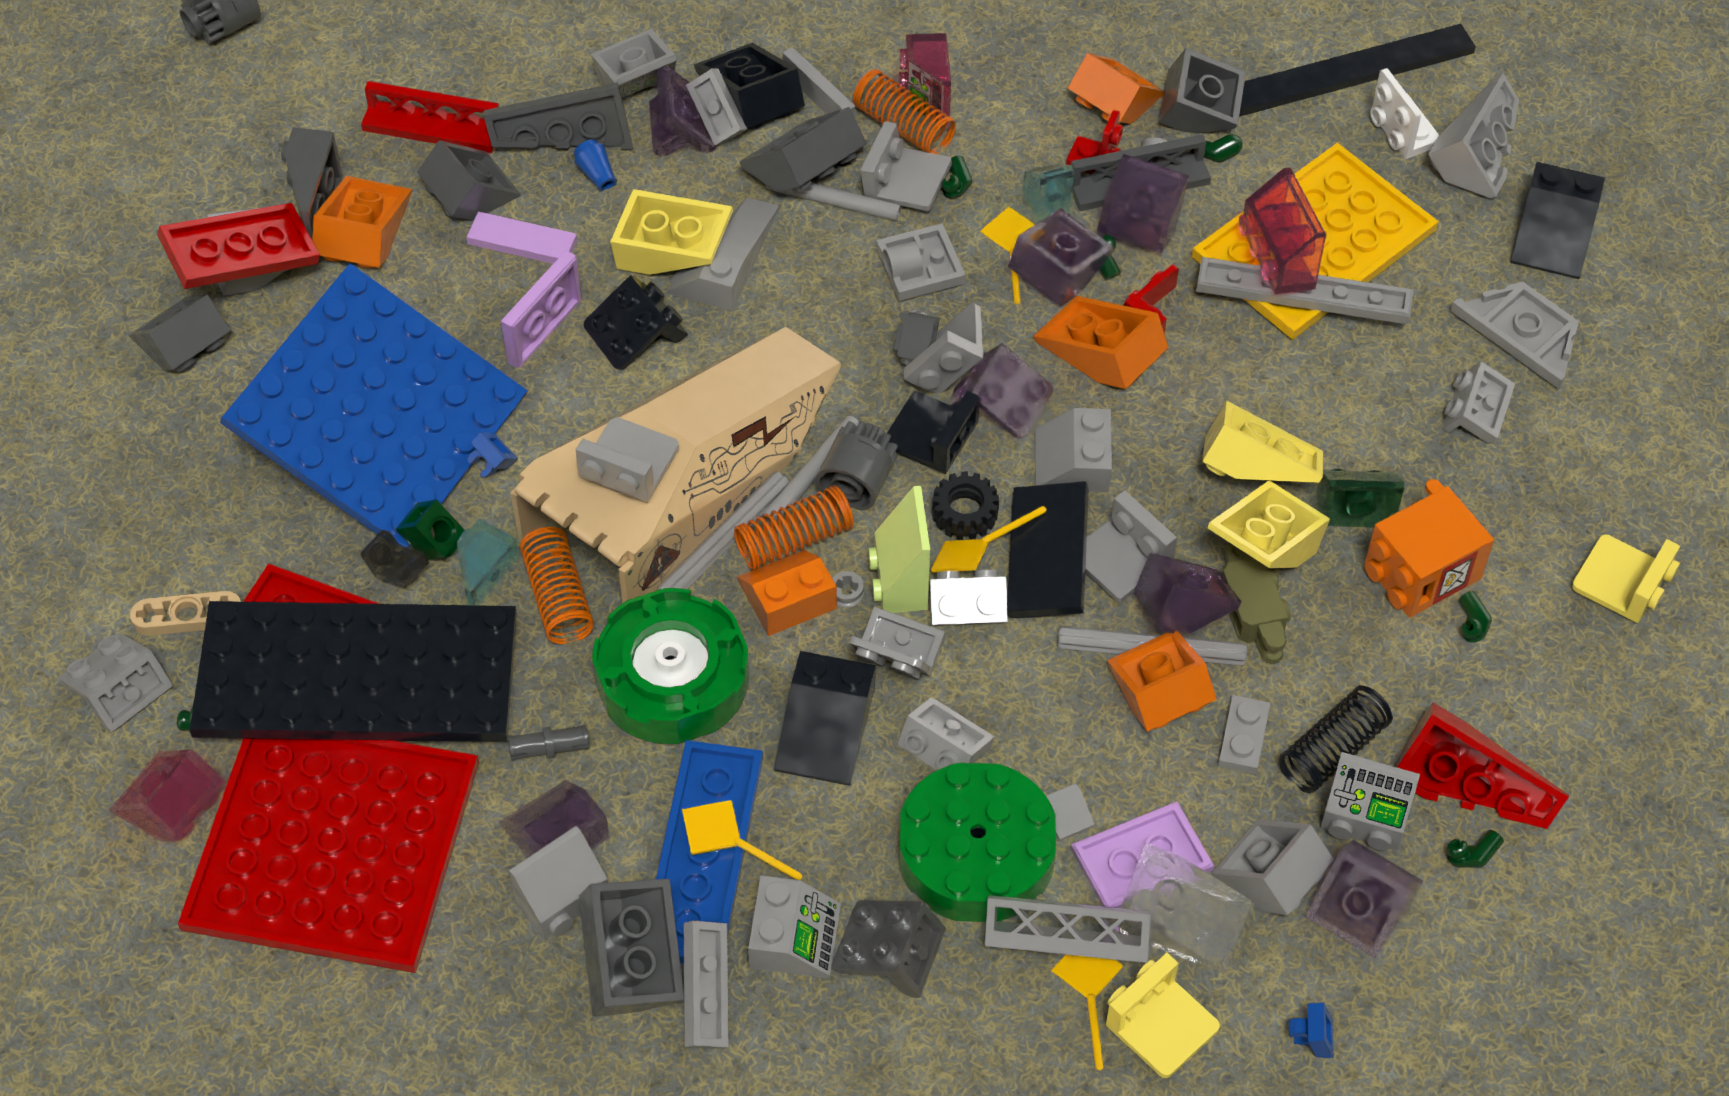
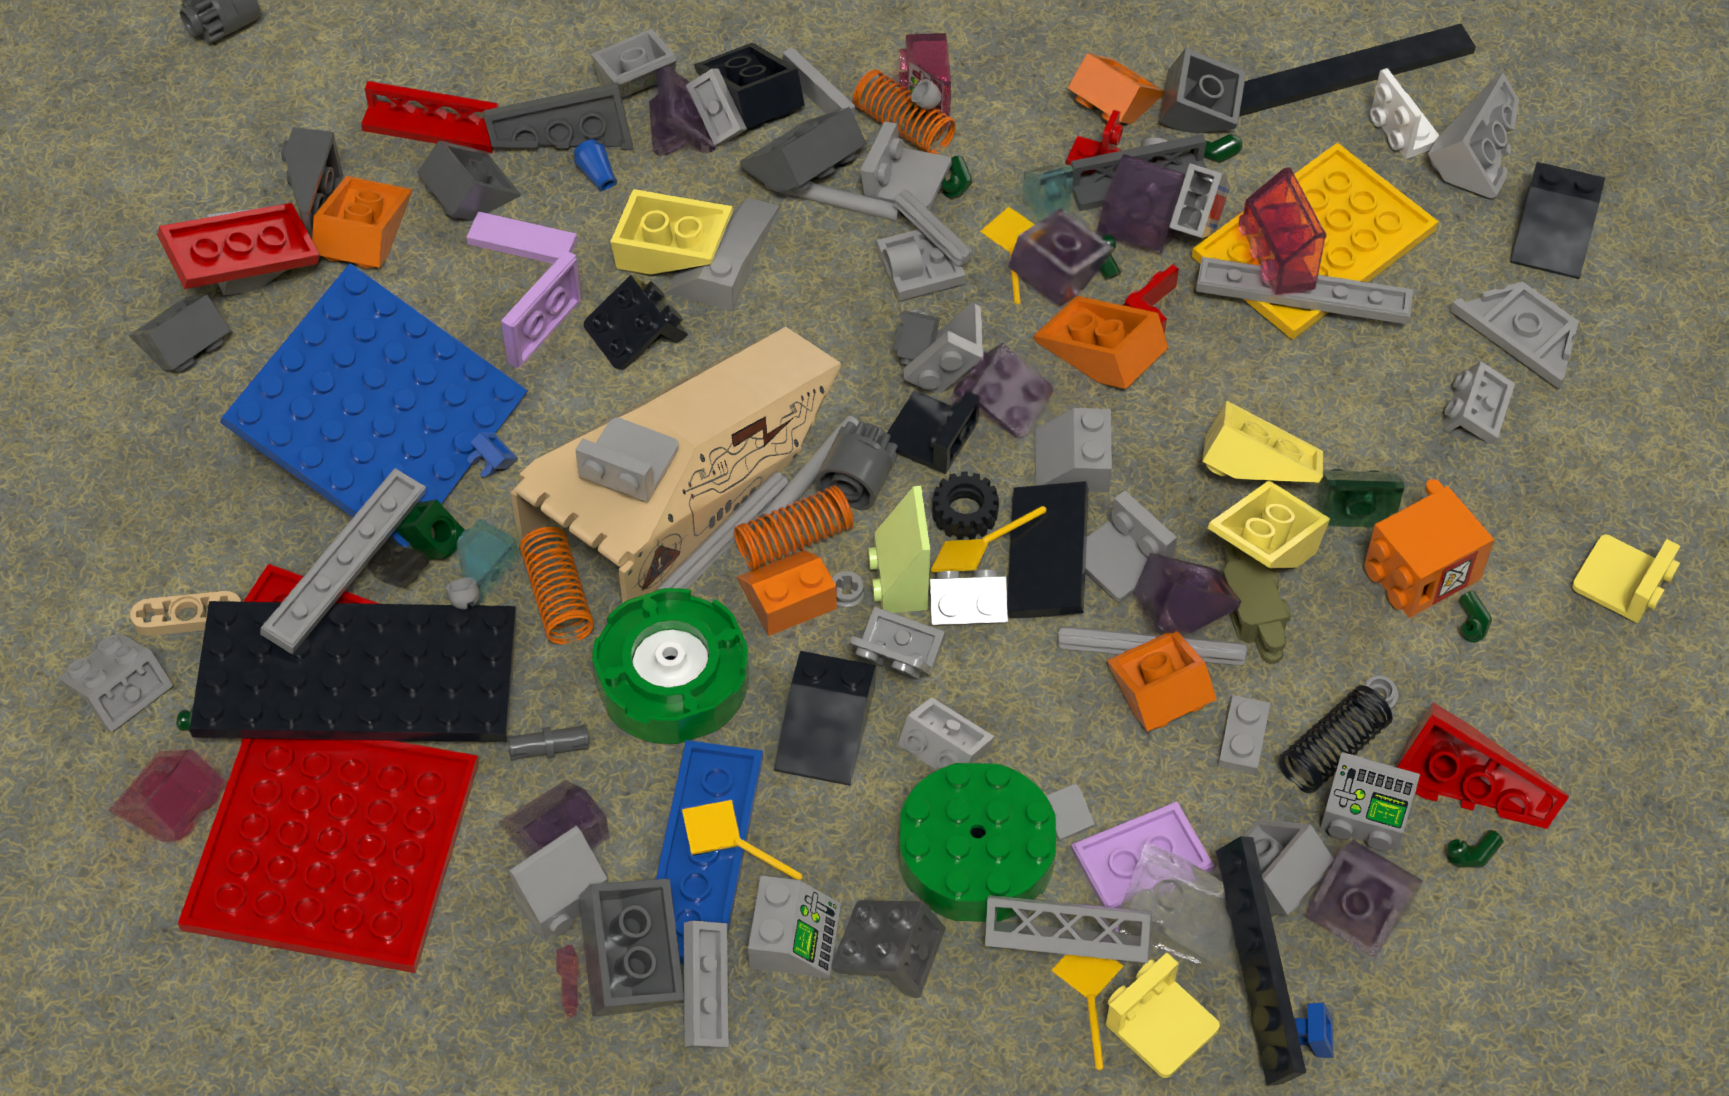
(342, 561): none -> light grey tile
(462, 592): none -> light grey hinge
(568, 969): none -> clear pink piece
(926, 94): none -> light grey hinge
(933, 228): none -> light grey axle
(1200, 201): none -> light grey torso
(1260, 961): none -> black plate
(1382, 685): none -> light grey plate

